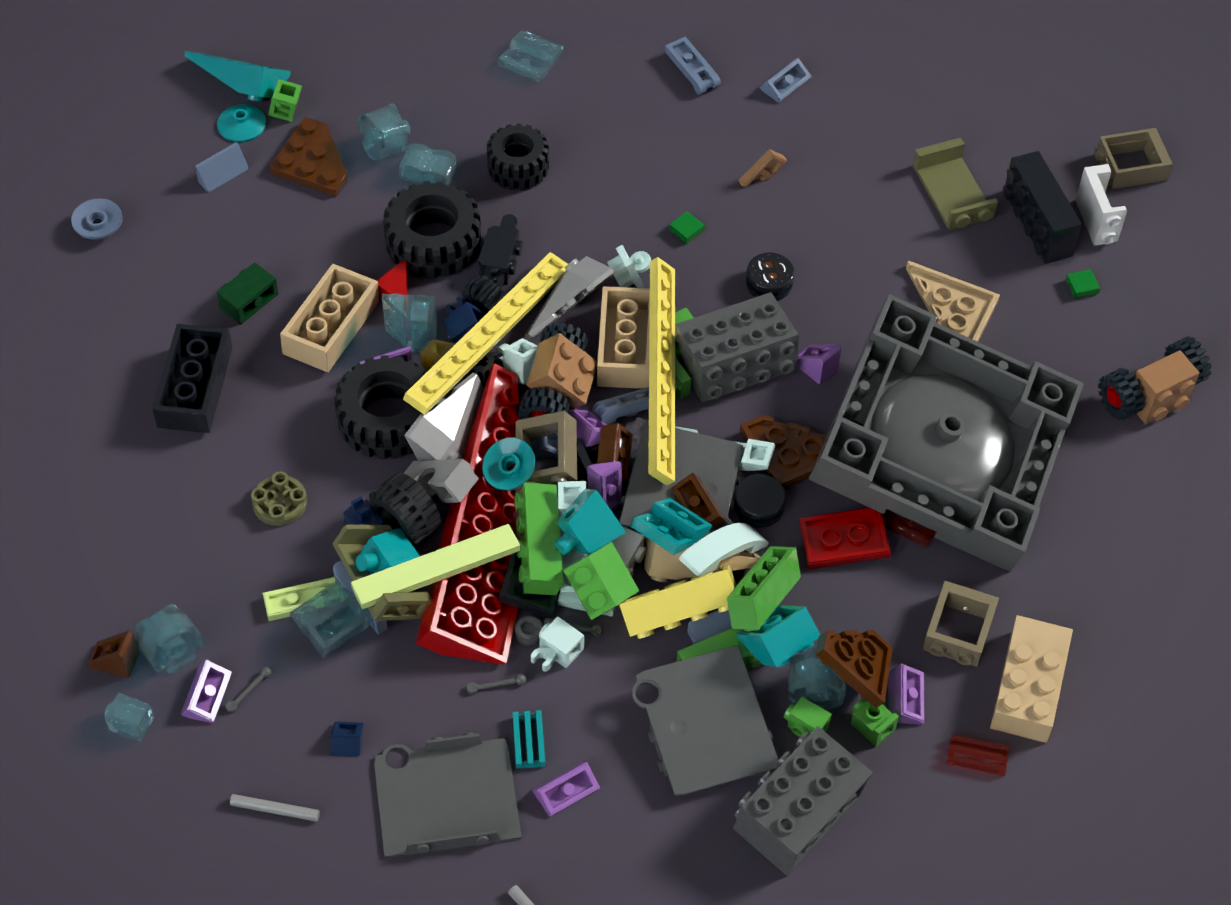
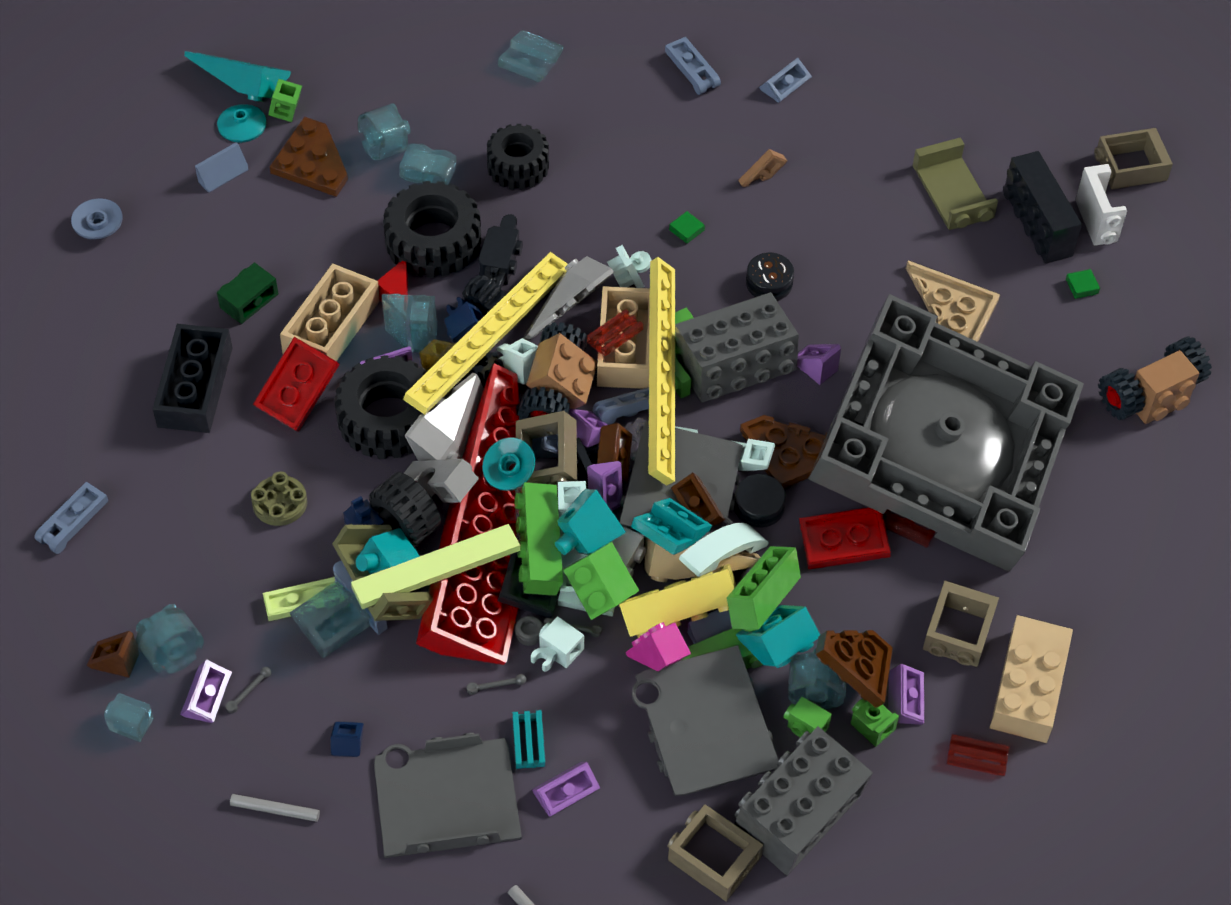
(71, 517): none -> sand blue plate
(296, 384): none -> red tile
(611, 330): none -> clear red tile
(659, 647): none -> dark pink slope
(721, 886): none -> dark tan window

